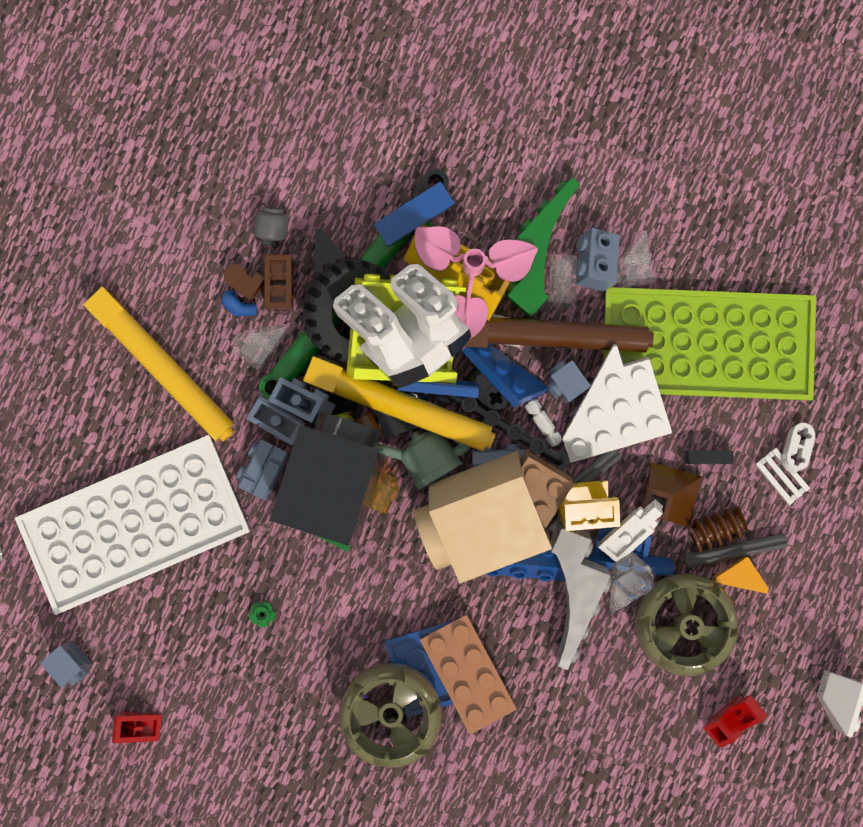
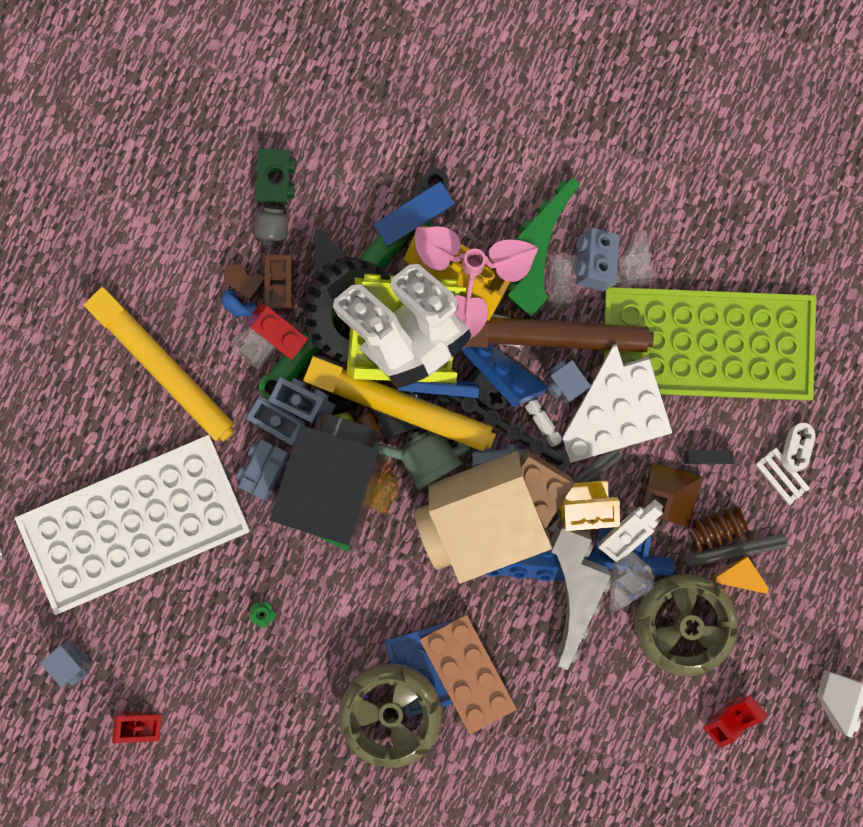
(268, 163): none -> dark green brick
(276, 331): none -> red brick

